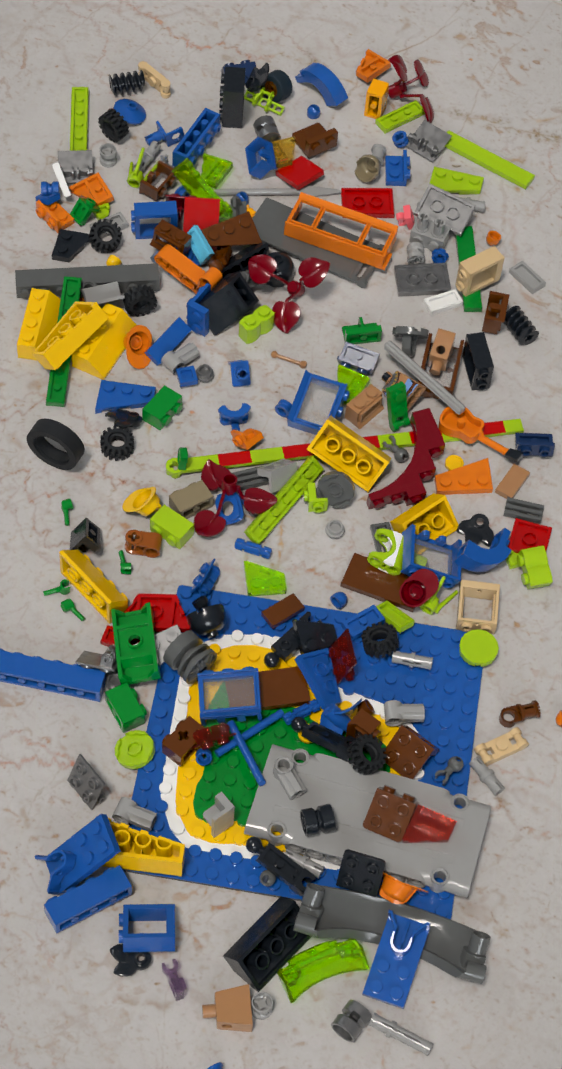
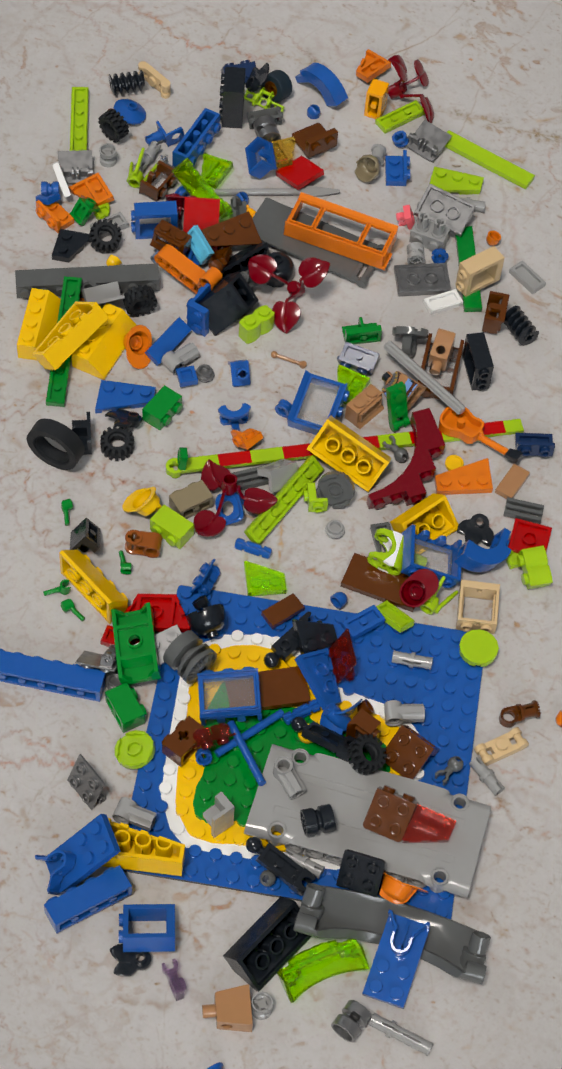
(83, 430): none -> black panel
(273, 112): none -> dark grey hinge
(369, 201): red tile -> none
(381, 647): black tyre -> none

